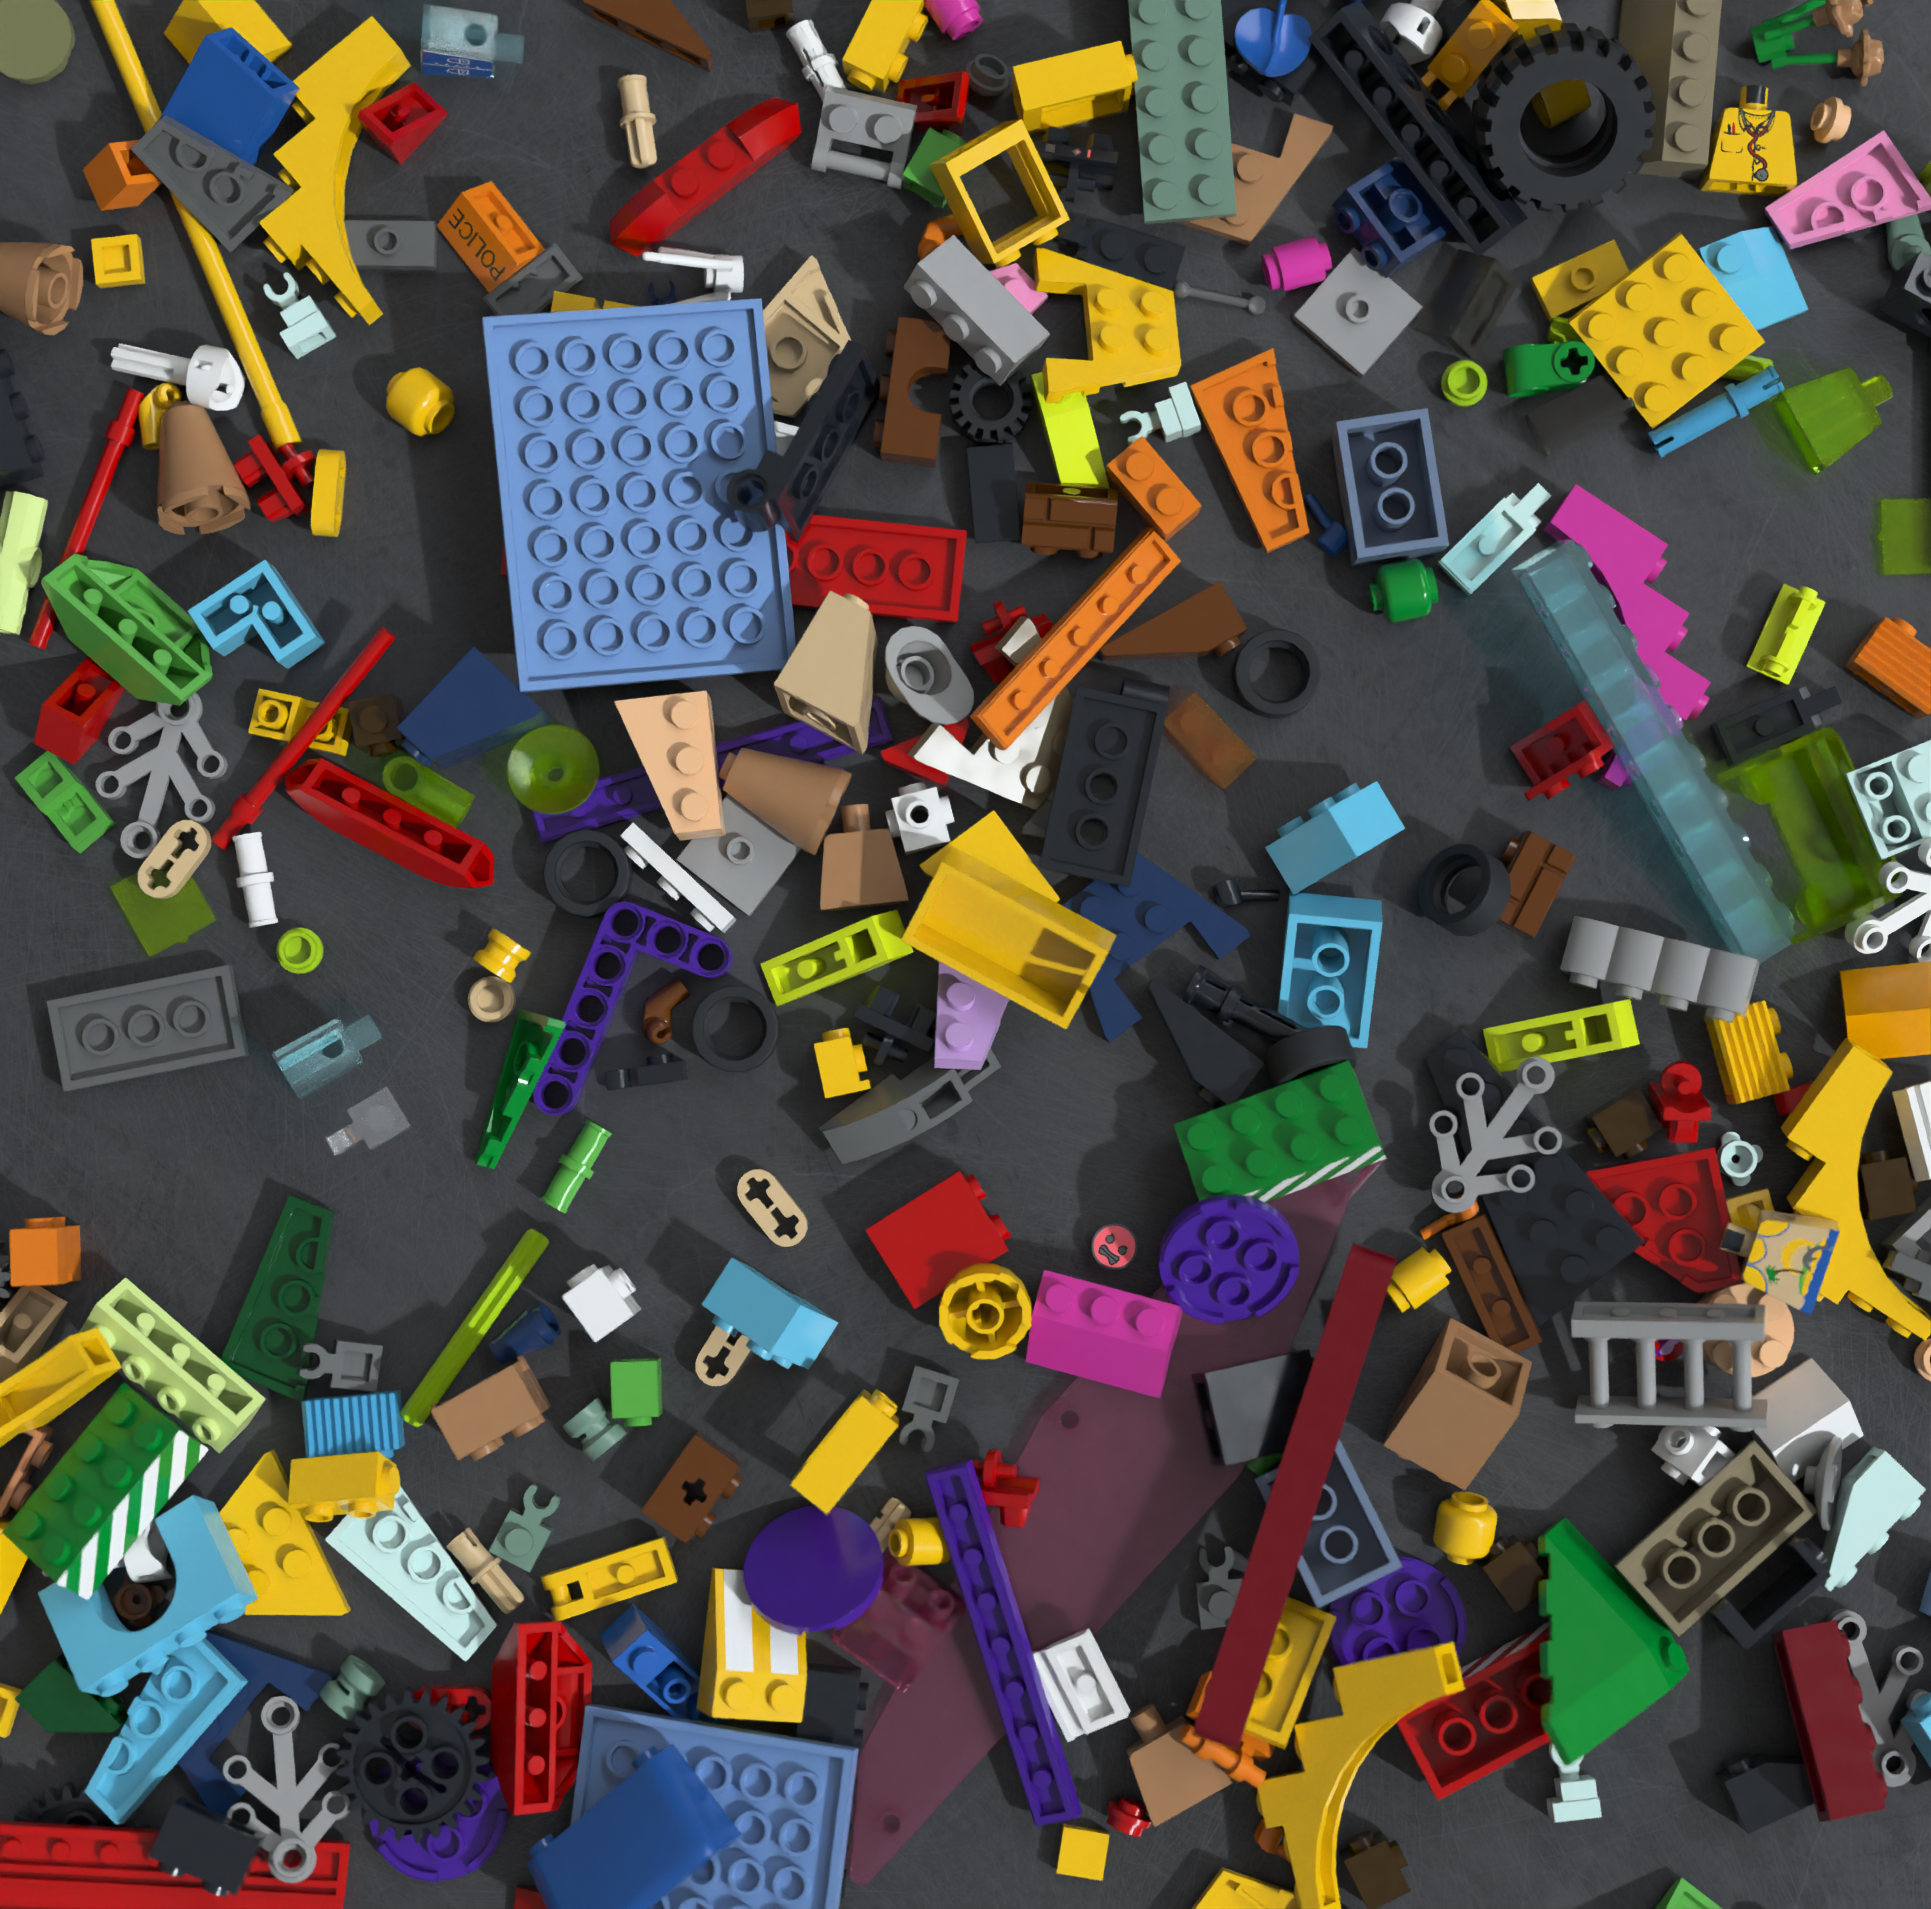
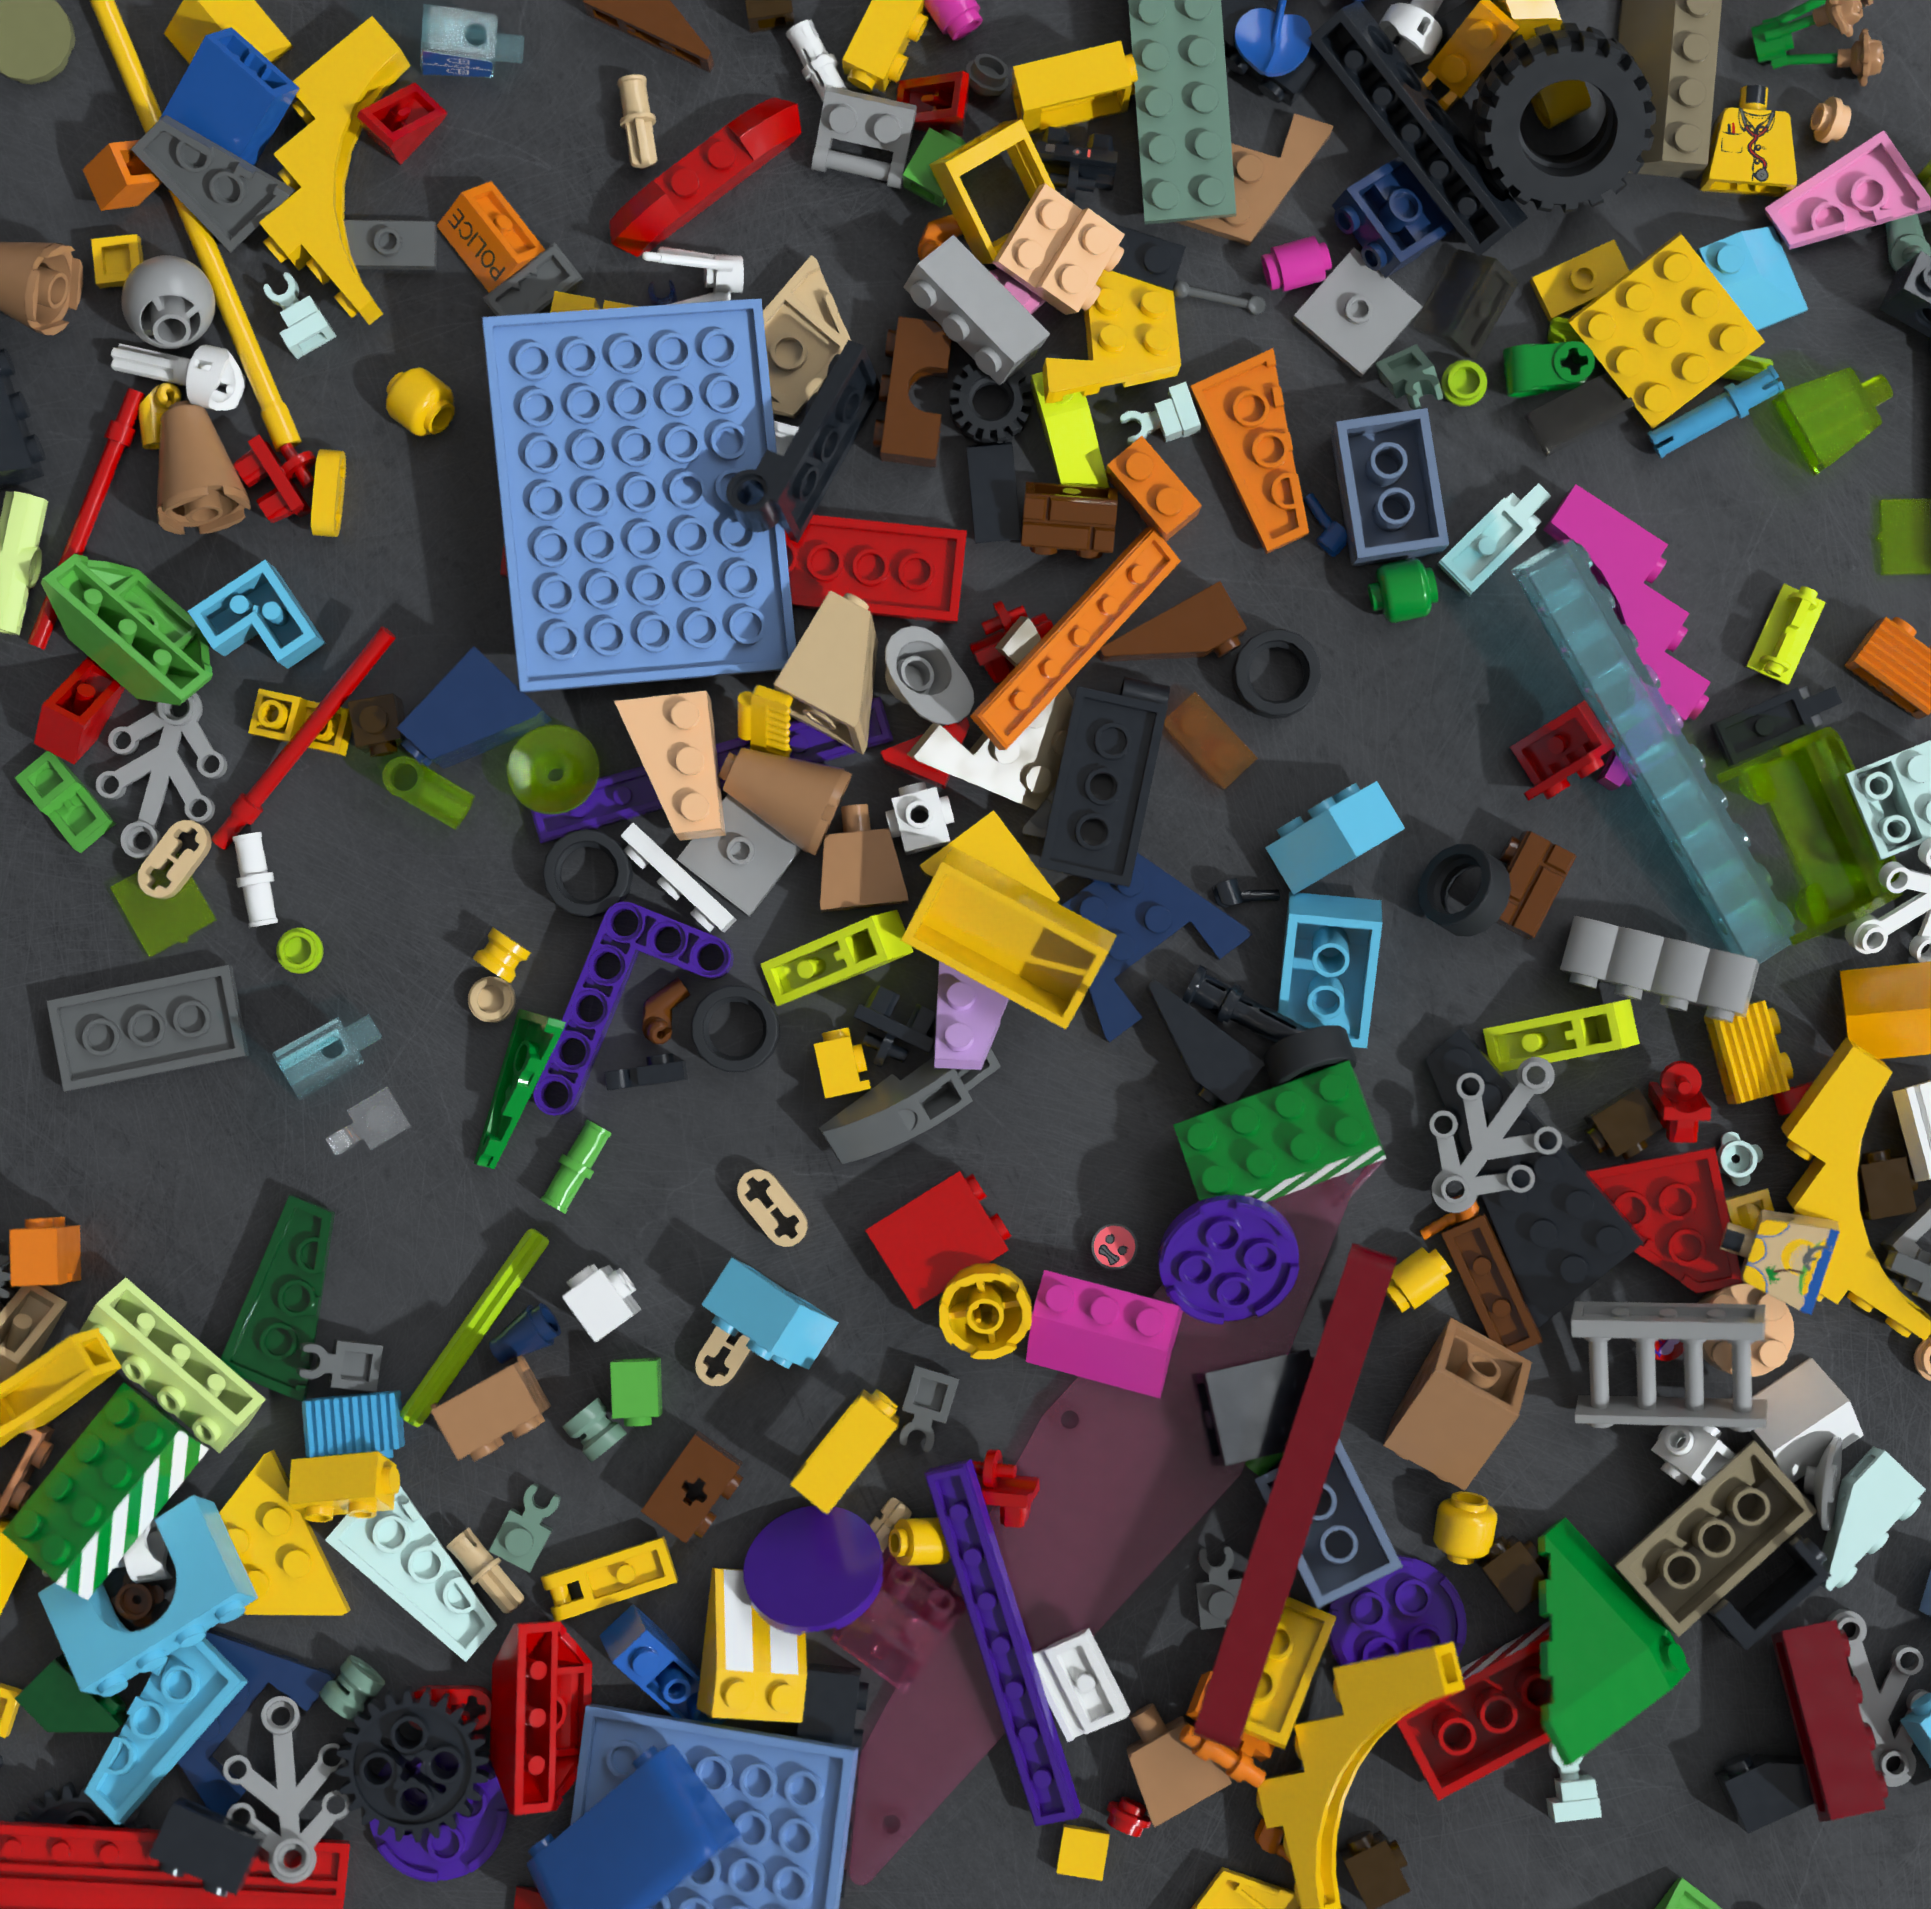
(168, 302): none -> light grey brick
(390, 826): red brick -> none
(765, 720): none -> yellow piece
(1060, 251): none -> light nougat plate
(1409, 375): none -> sand green plate

